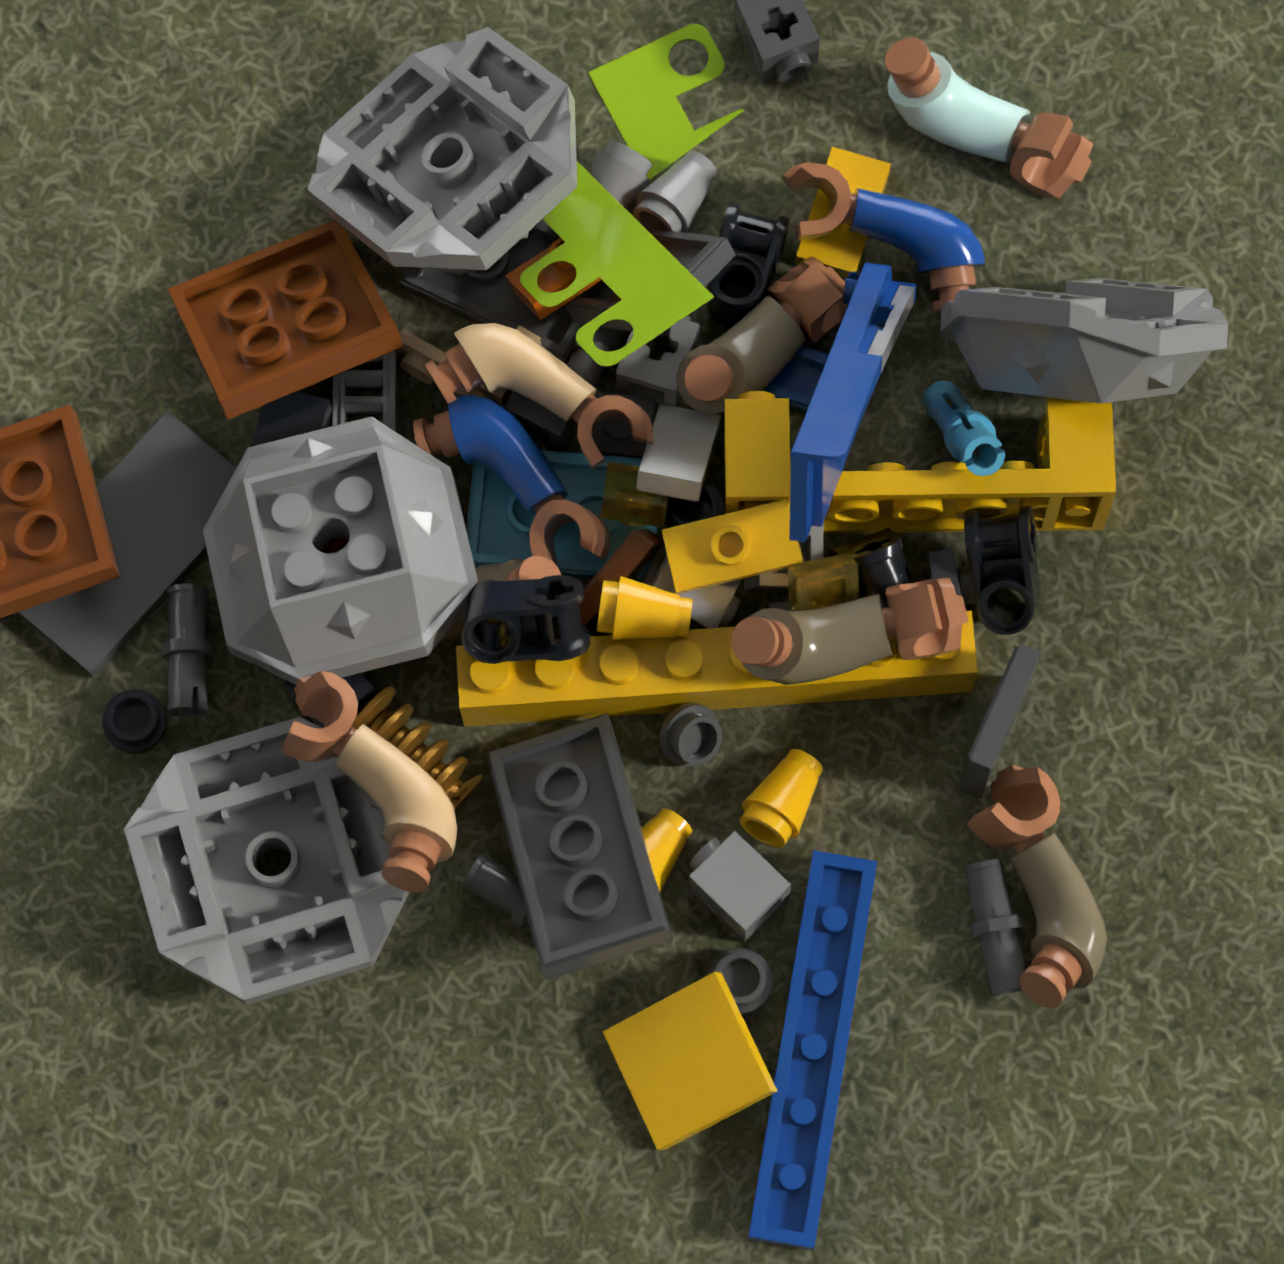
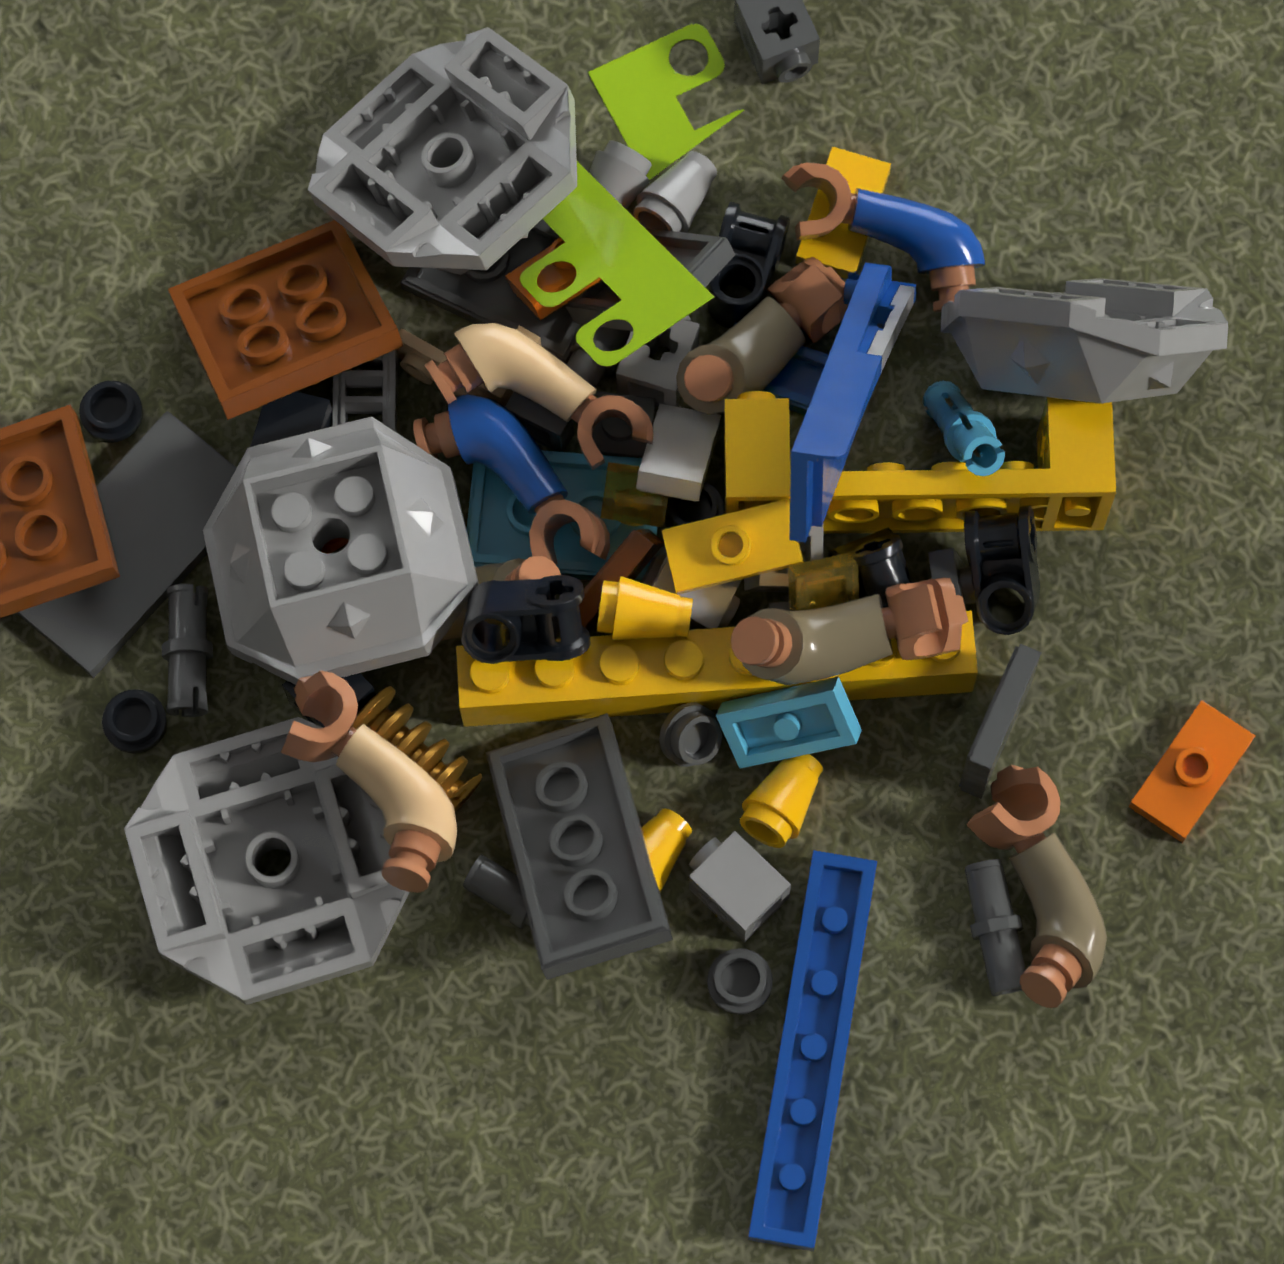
(111, 411): none -> black plate
(689, 1061): yellow tile -> none
(789, 722): none -> medium azure plate
(956, 114): piece -> none
(1191, 771): none -> orange plate

